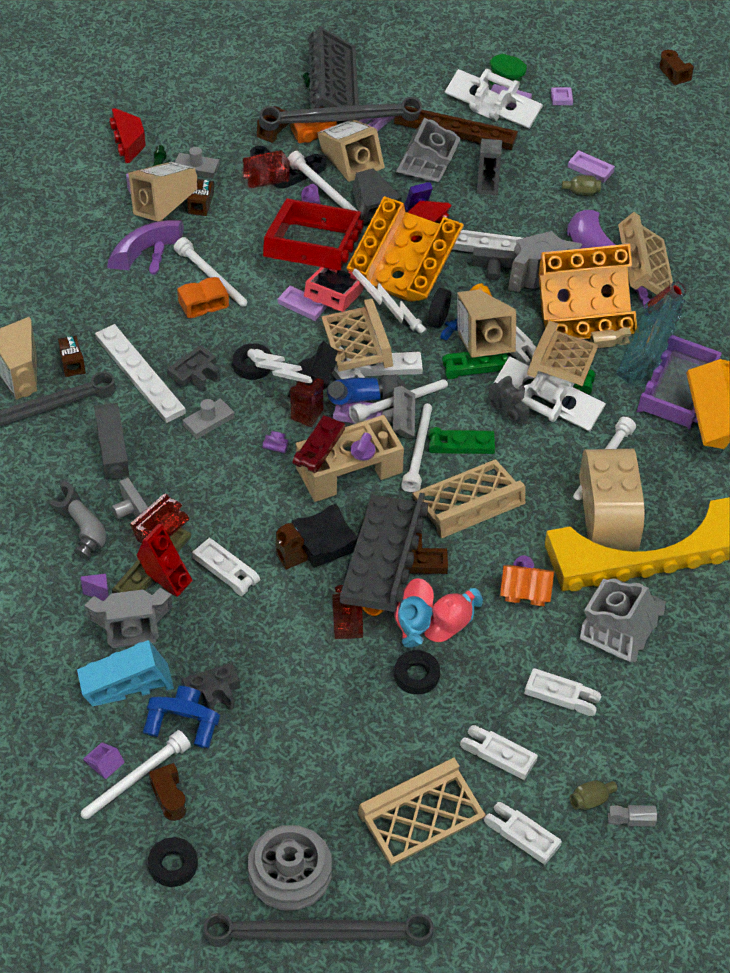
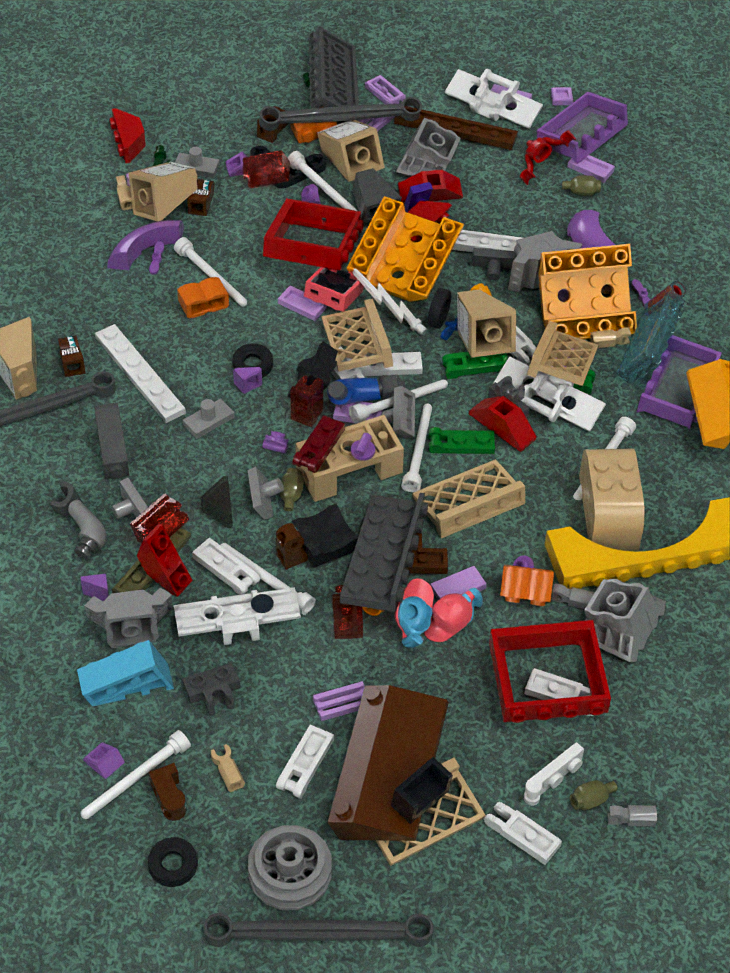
(123, 193): none -> tan bar
(184, 705): blue connector -> none
(195, 367): dark grey plate -> none
(217, 503): none -> clear smoke slope
(228, 769): none -> tan bar
(235, 164): none -> medium lavender slope
(237, 613): none -> white piece
(247, 378): none -> medium lavender slope
(262, 491): none -> light grey tile
(275, 363): white piece -> none
(293, 488): none -> olive plant
(305, 600): none -> white piece
(305, 760): none -> white plate
(336, 698): none -> lavender tile
(382, 93): none -> lavender tile
(389, 742): none -> reddish brown slope
(420, 658): black tyre -> none
(421, 790): none -> black panel
(444, 185): none -> red slope
(459, 583): none -> lavender tile
(489, 166): dark grey slope -> none
(500, 751): white hinge -> none
(505, 420): none -> red slope
(507, 67): green hat -> none
(540, 150): none -> red piece
(550, 635): none -> red piece
(553, 773): none -> white plate
(574, 597): none -> light grey bar
(590, 120): none -> medium lavender window
(647, 255): tan fence -> none
(675, 68): reddish brown leg -> none

